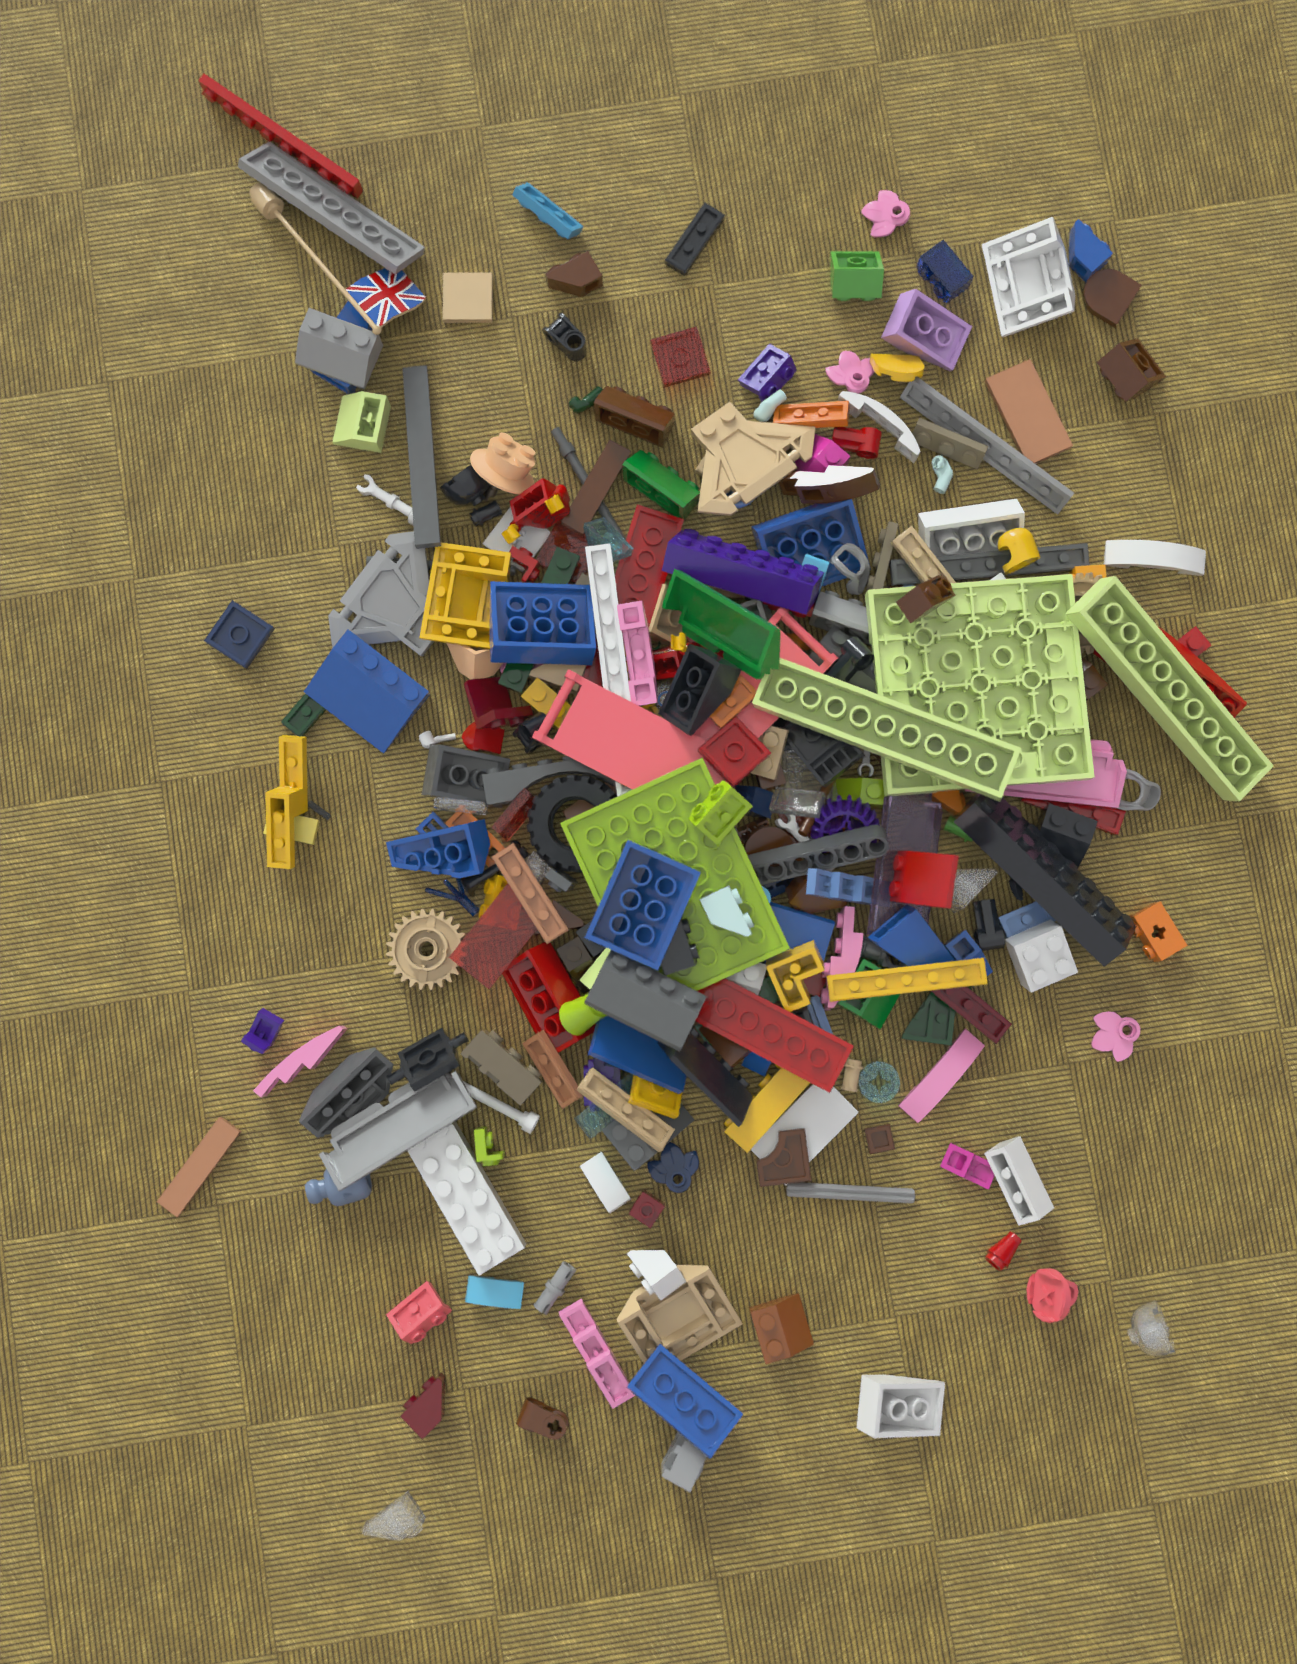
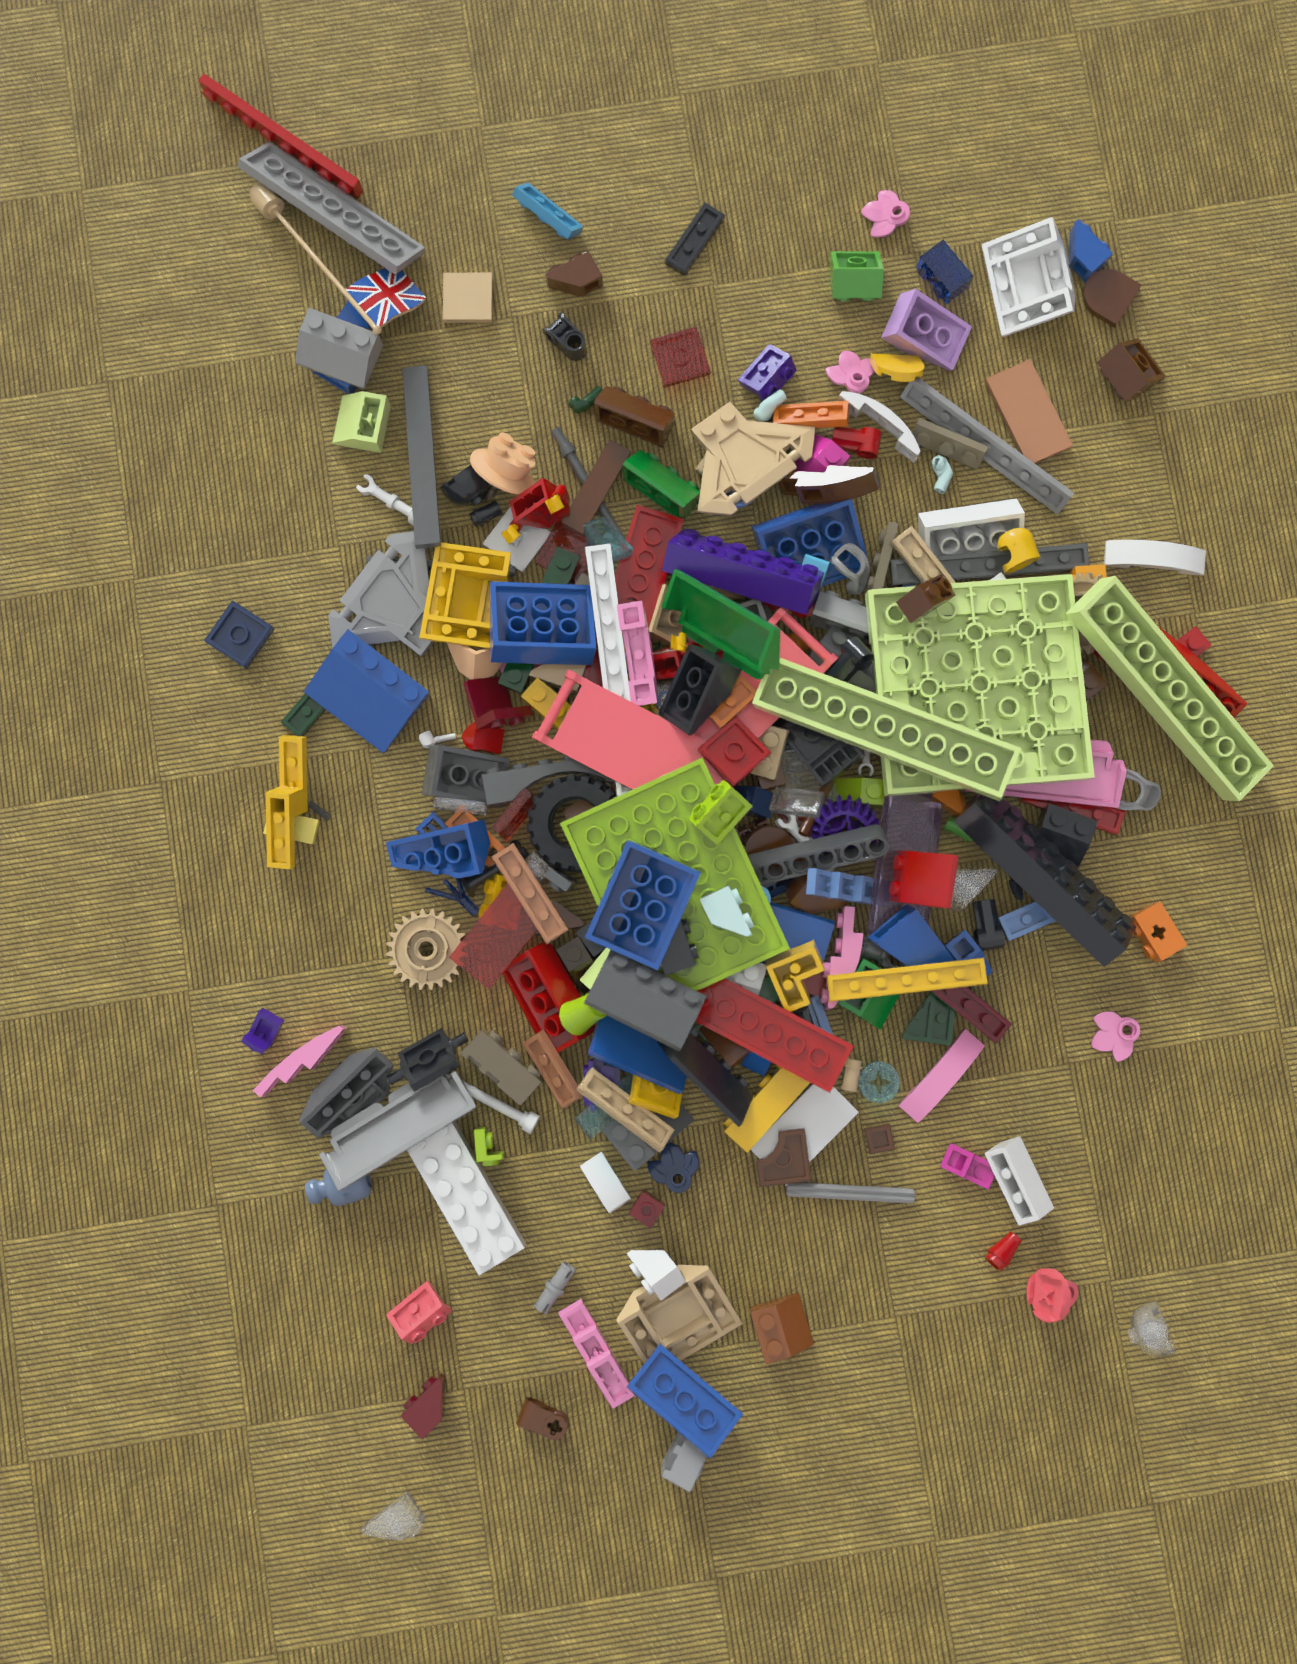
(199, 1166): nougat tile -> none
(494, 1292): medium azure slope -> none
(524, 559): red bracket -> none
(526, 730): black piece -> none
(900, 1406): white slope -> none
(1041, 955): white brick -> none

